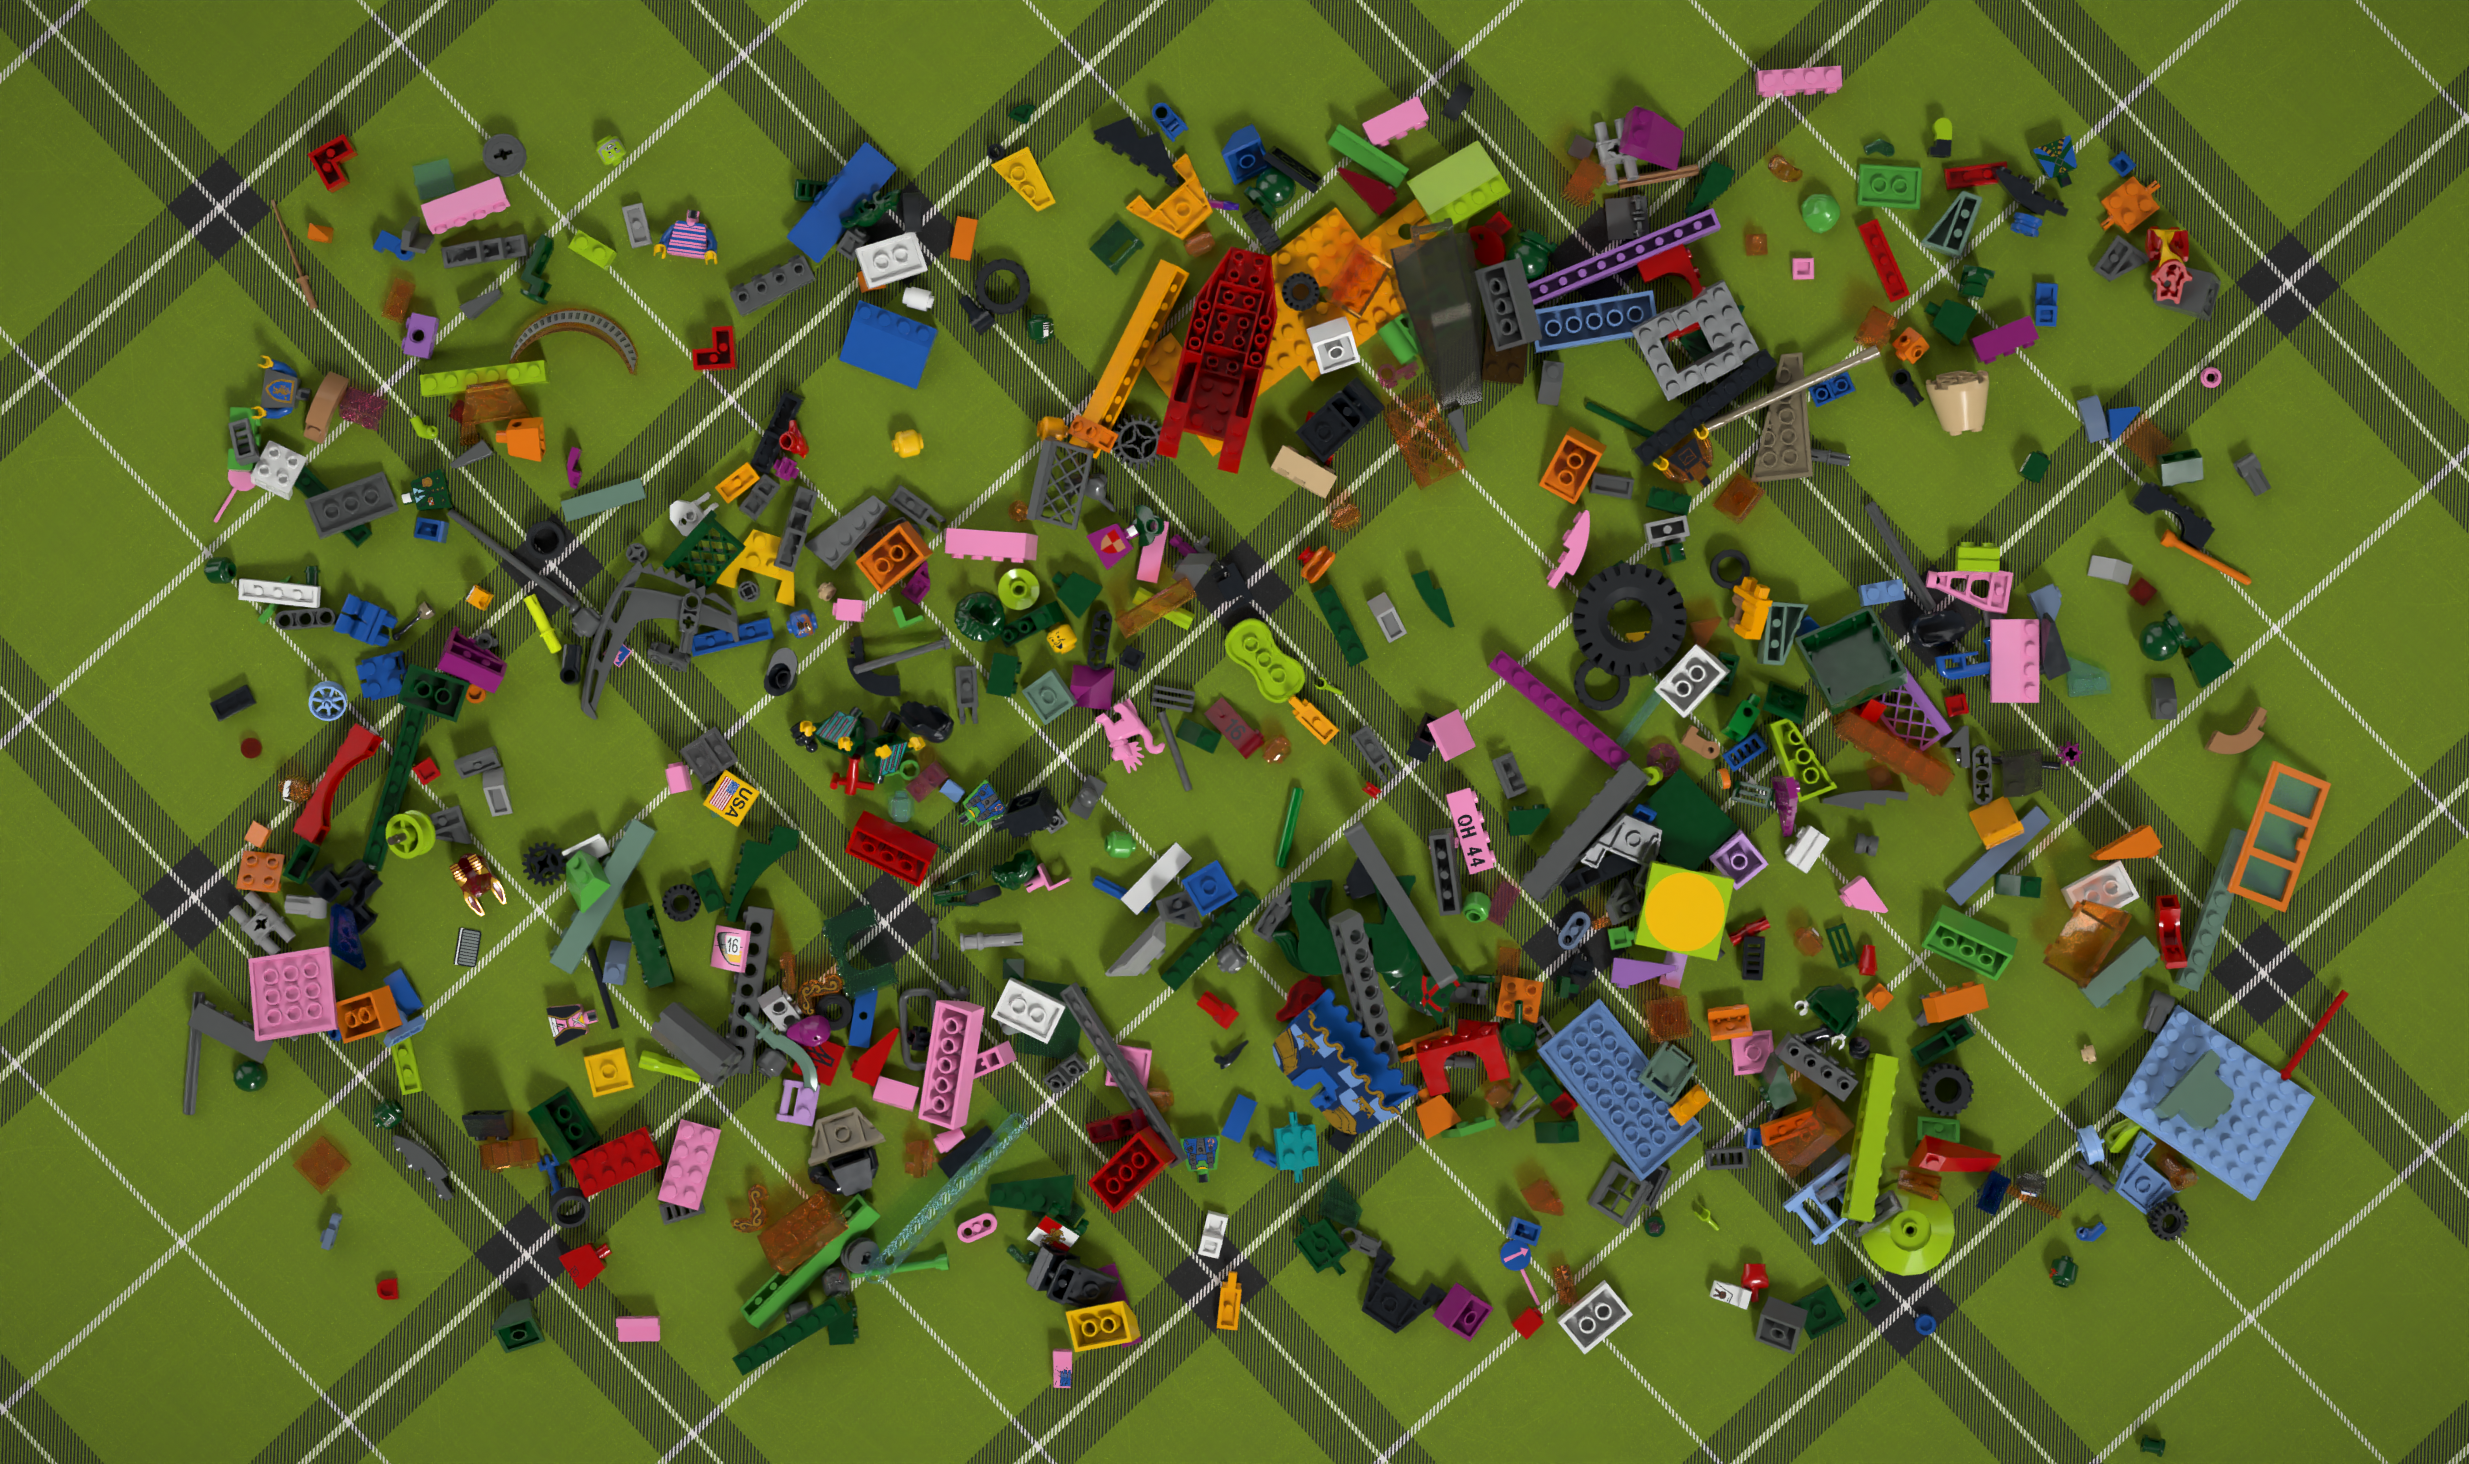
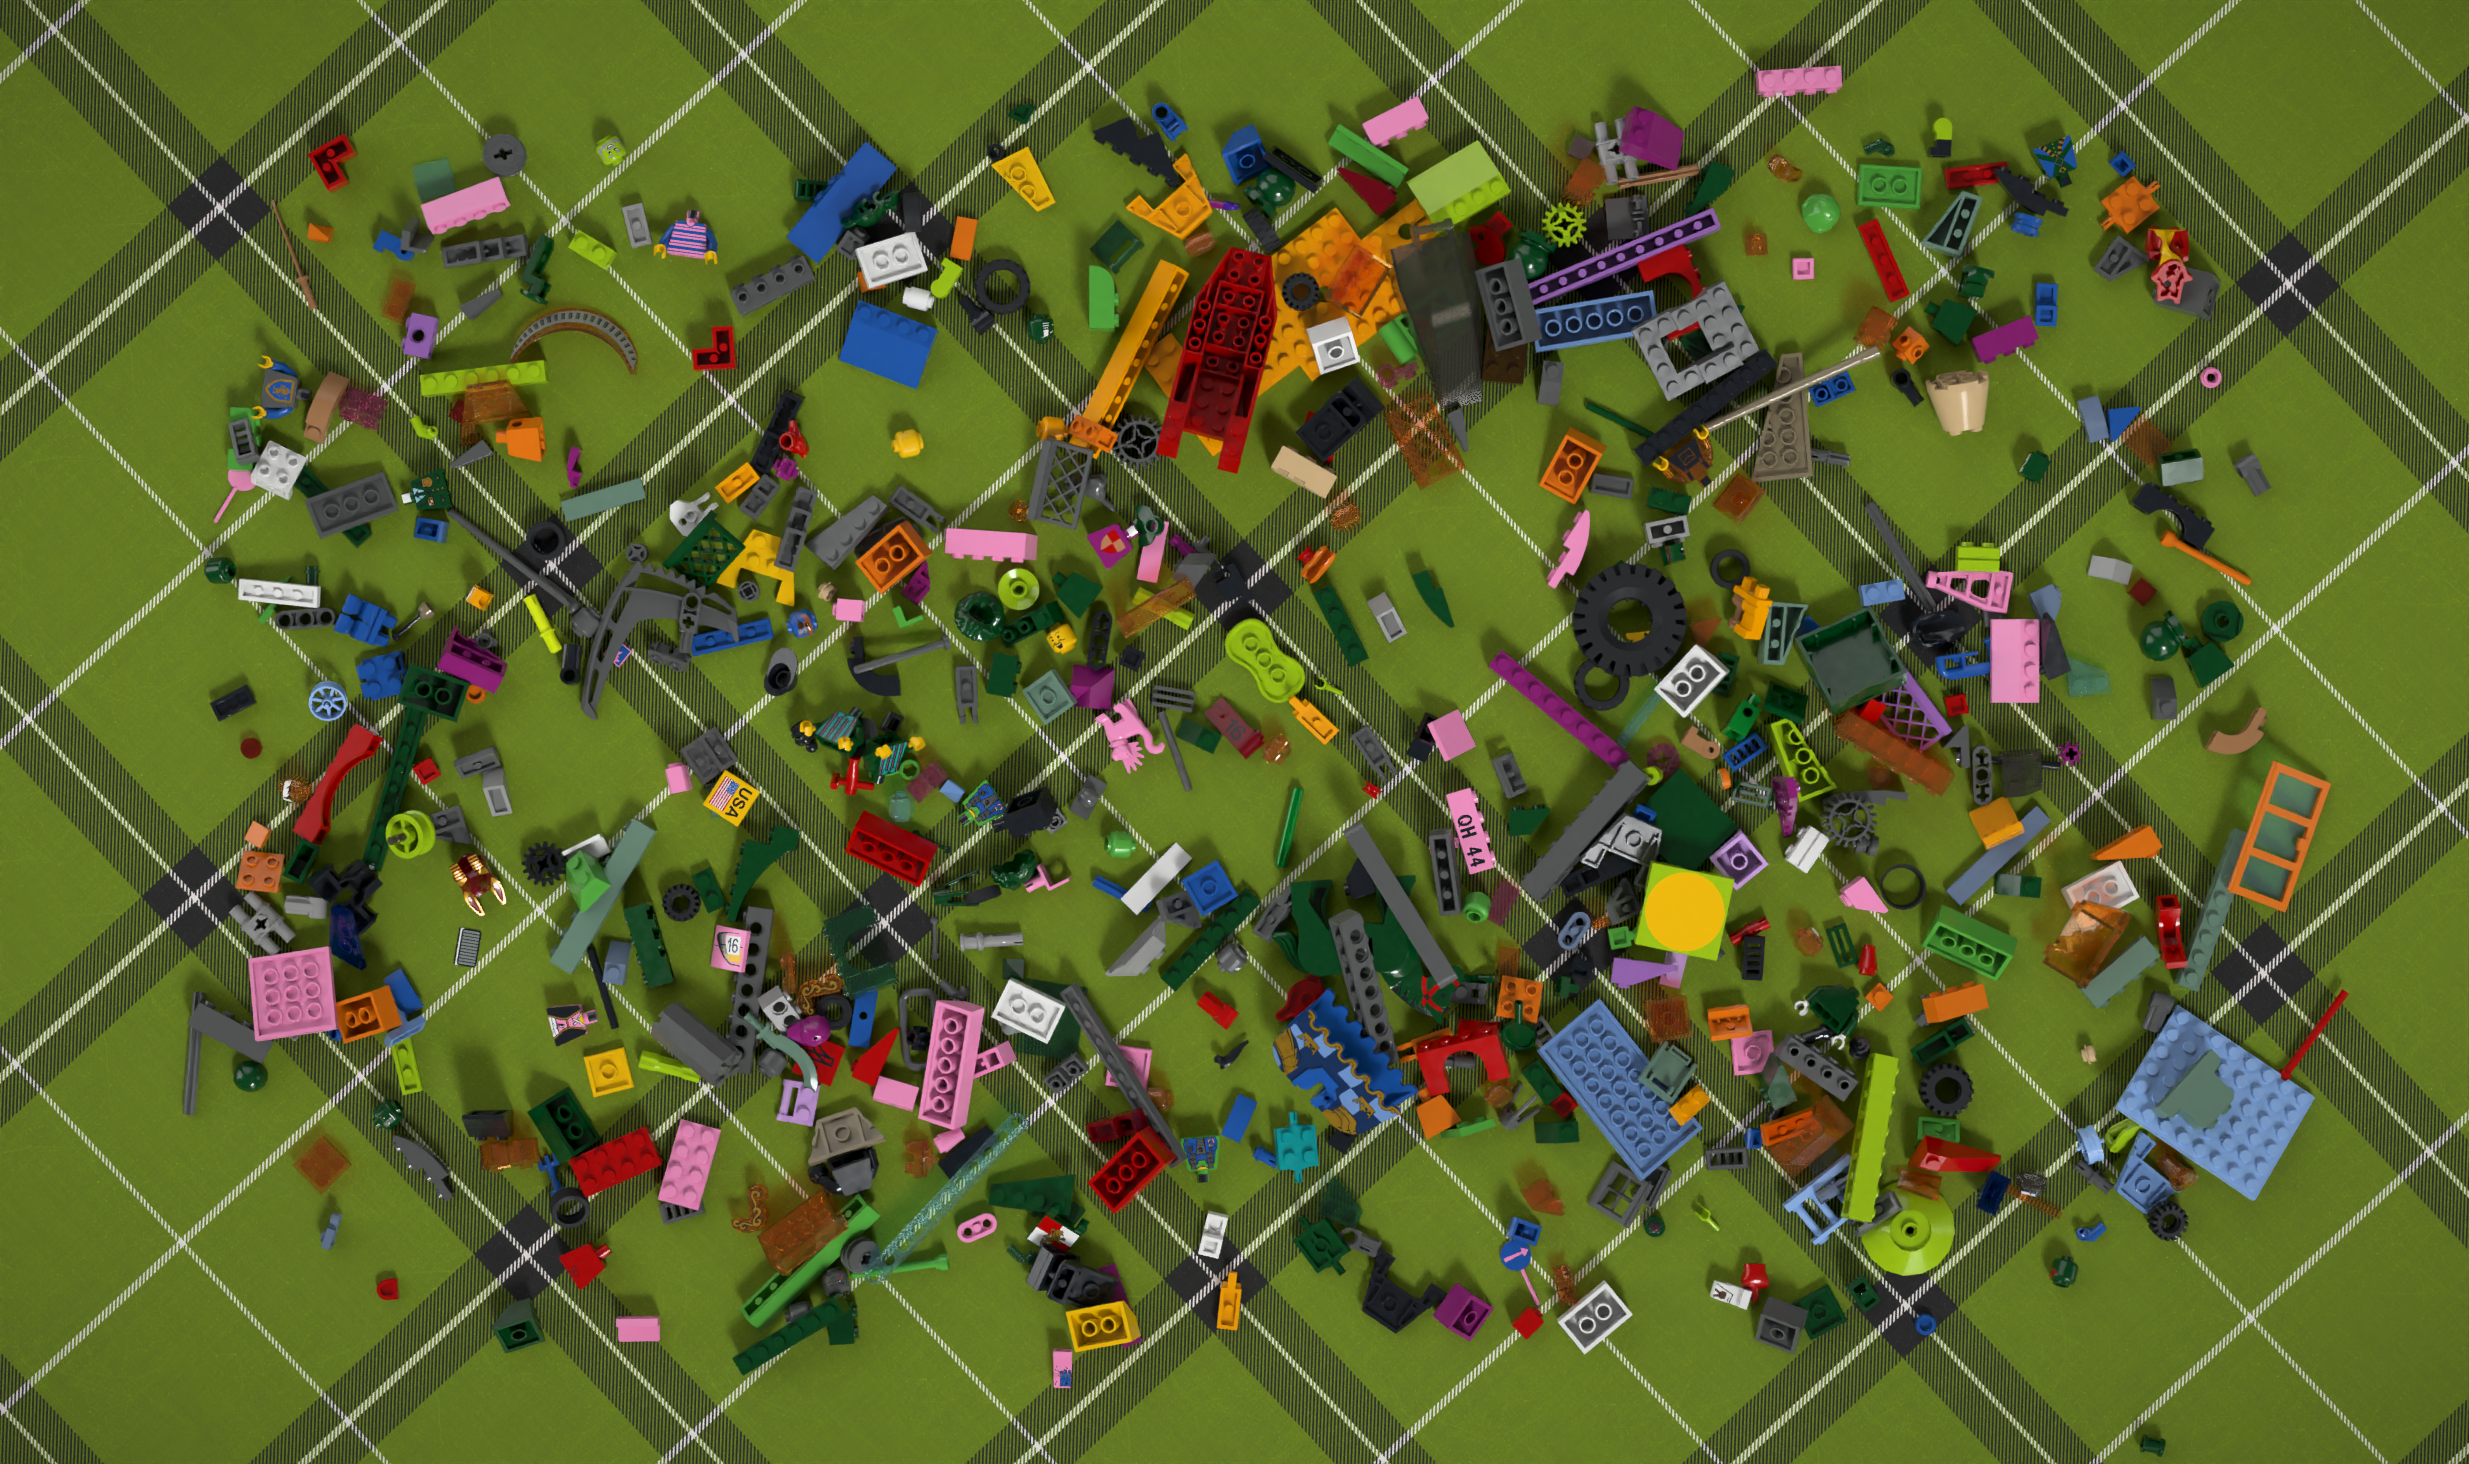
(928, 722): black hair -> none
(941, 287): none -> lime leg
(1102, 301): none -> bright green brick
(1458, 101): black tyre -> none
(1577, 222): none -> lime gear
(1845, 828): none -> dark grey gear
(1920, 896): none -> black tyre
(2230, 630): none -> dark green plate

